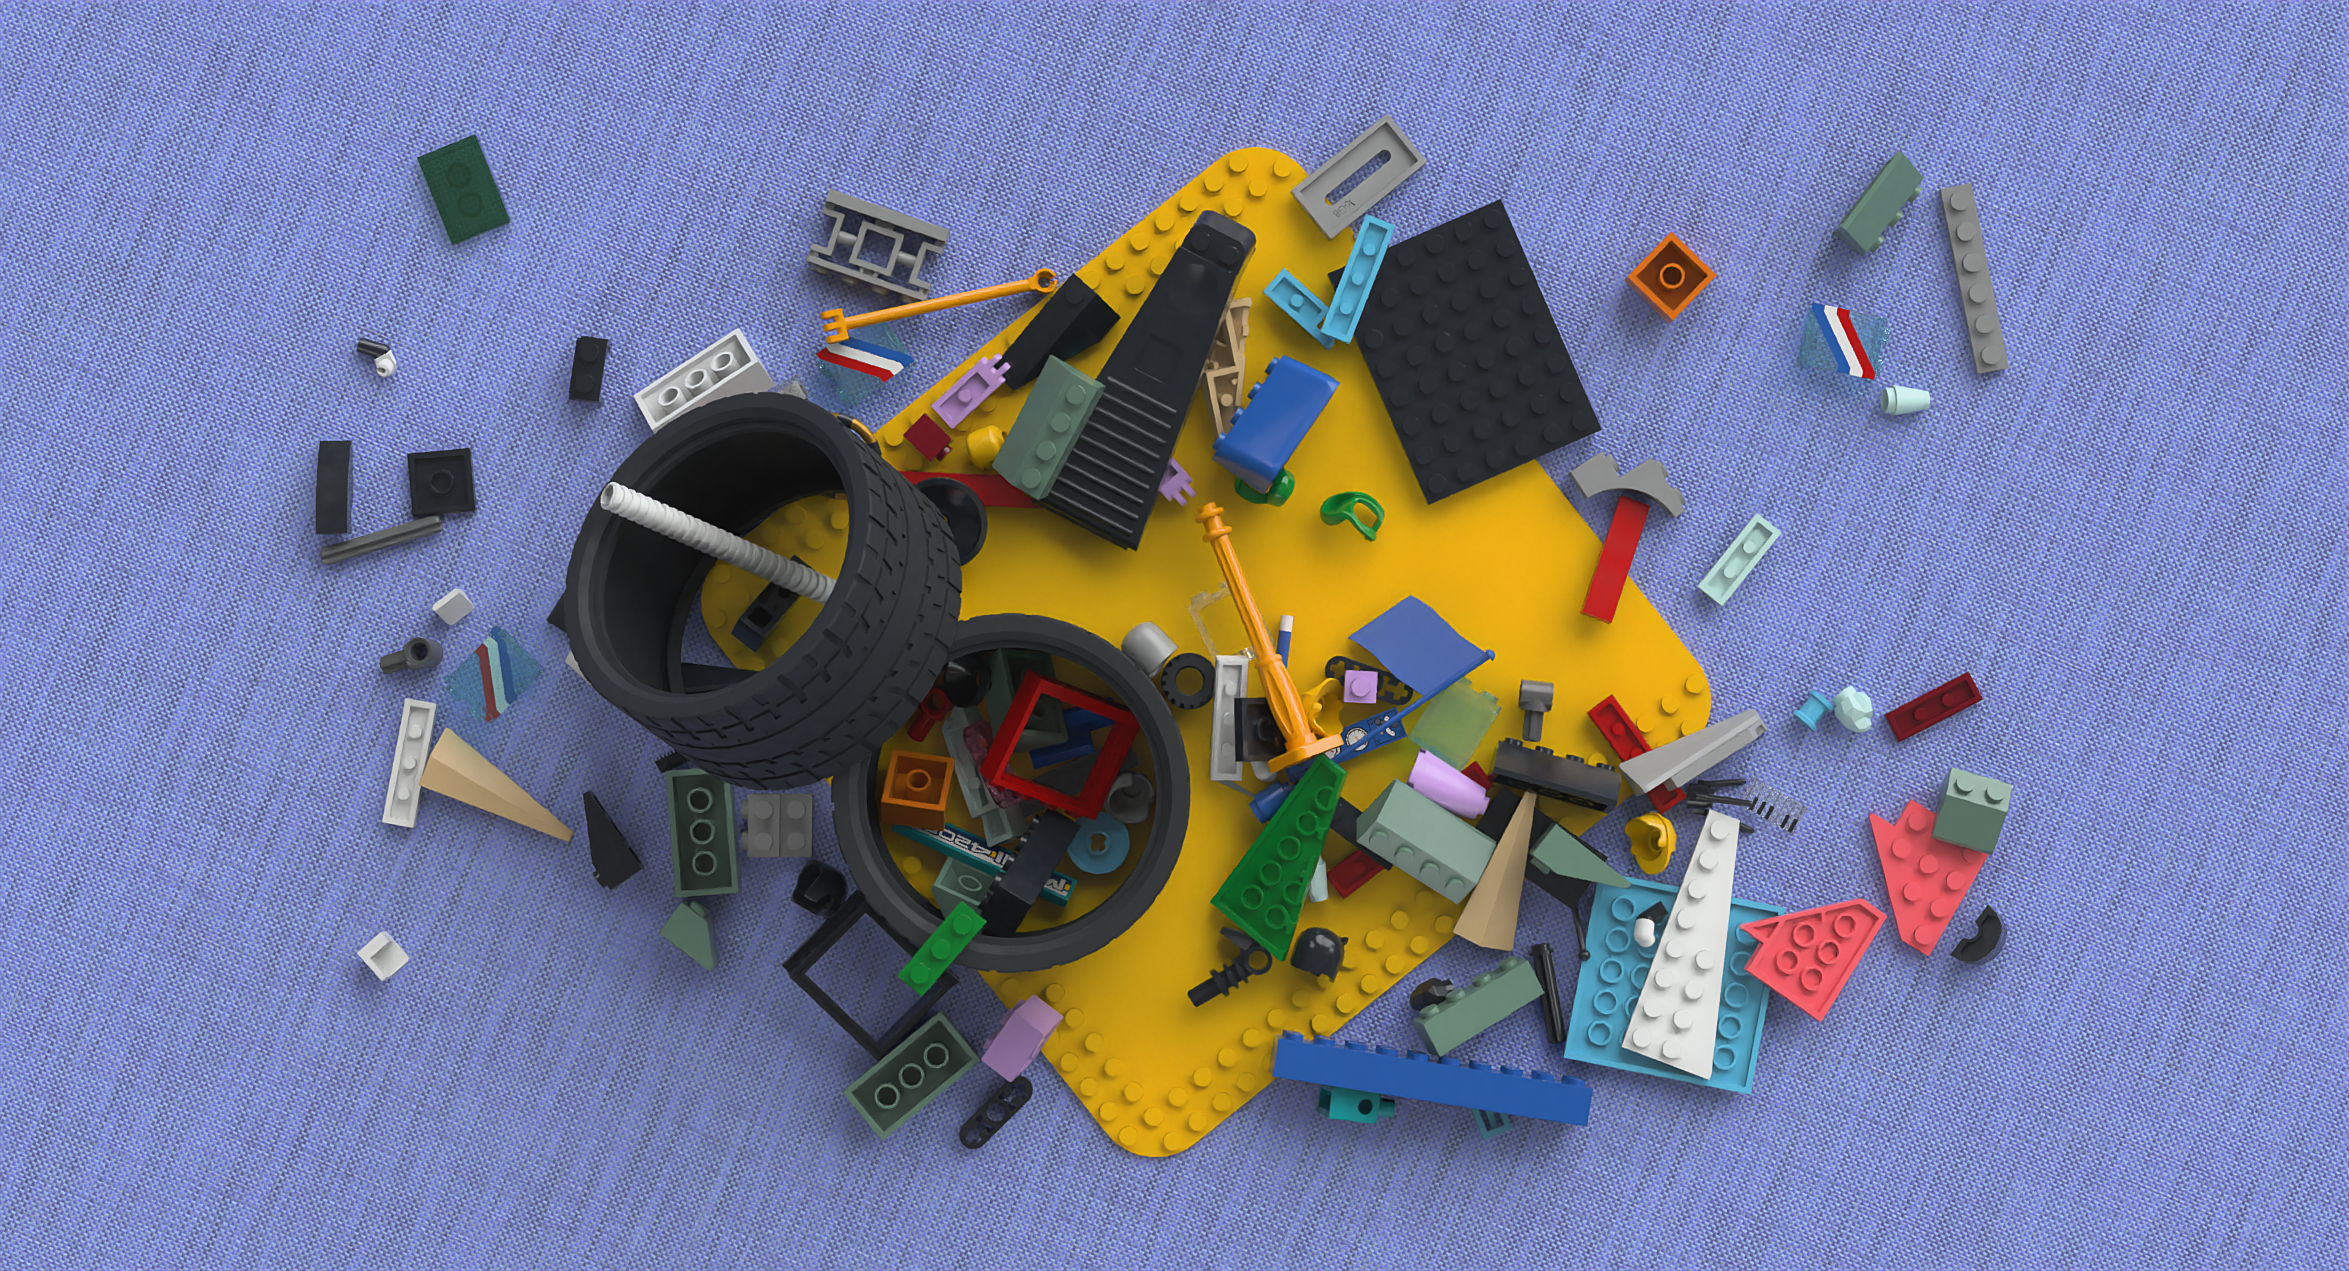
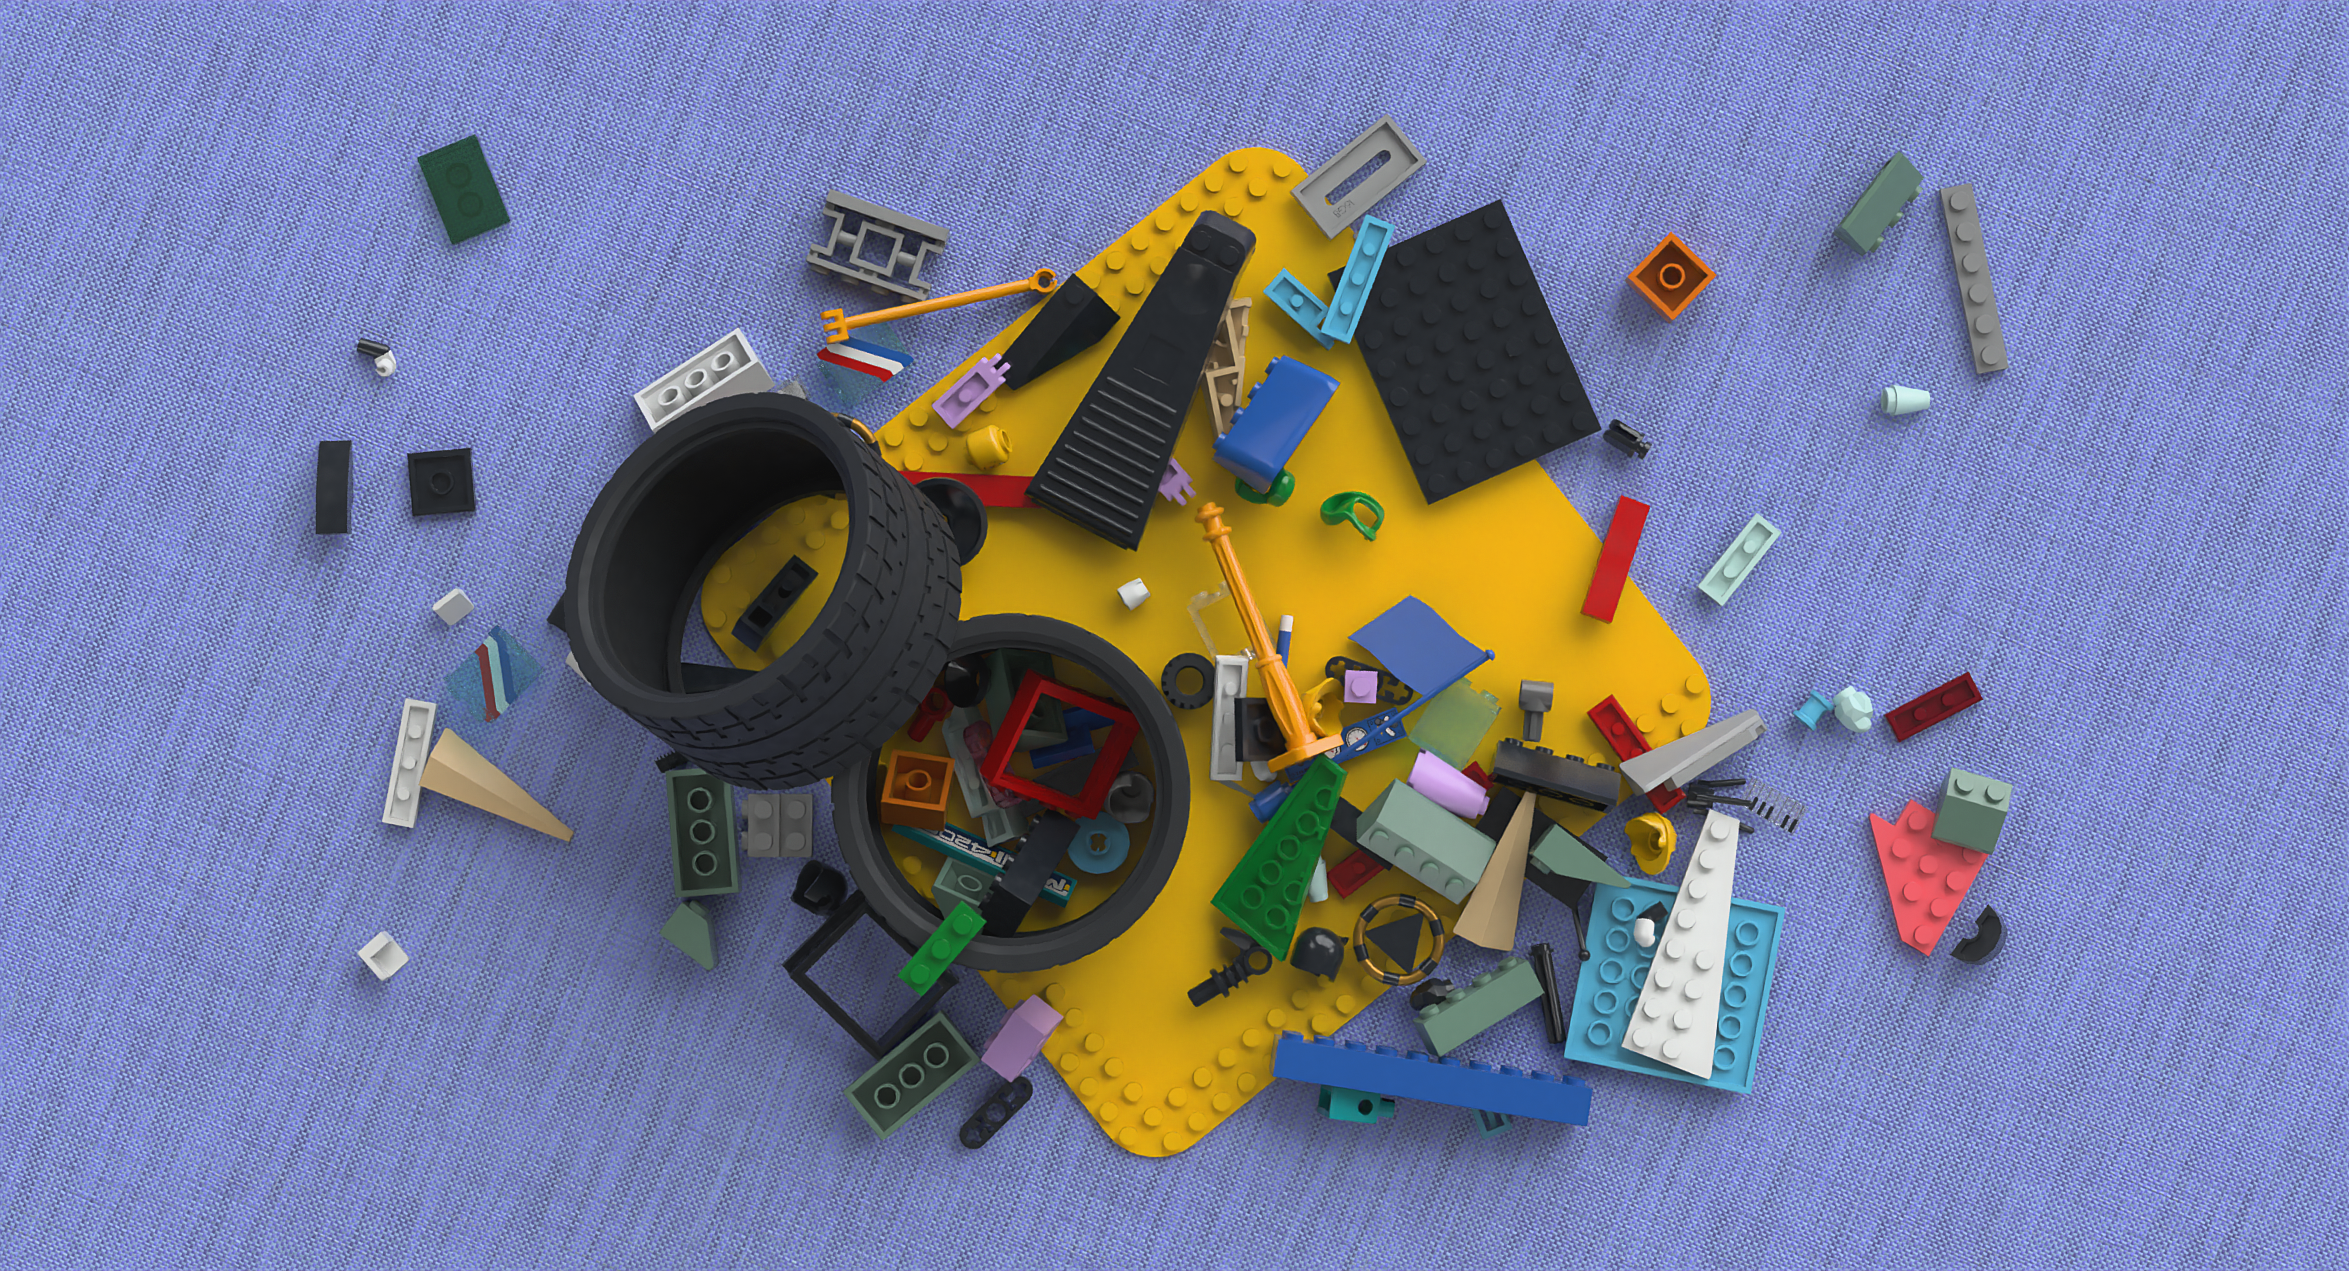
(381, 540): dark grey axle -> none
(410, 656): dark grey axle -> none
(588, 369): black window -> none
(610, 851): black slope -> none
(716, 542): white piece -> none
(929, 439): dark red brick -> none
(1047, 428): sand green slope -> none
(1133, 593): none -> white hose
(1148, 647): light grey helmet -> none
(1399, 939): none -> piece
(1626, 439): none -> black arm
(1647, 479): light grey arch -> none
(1812, 951): coral wing -> none
(1843, 341): panel -> none

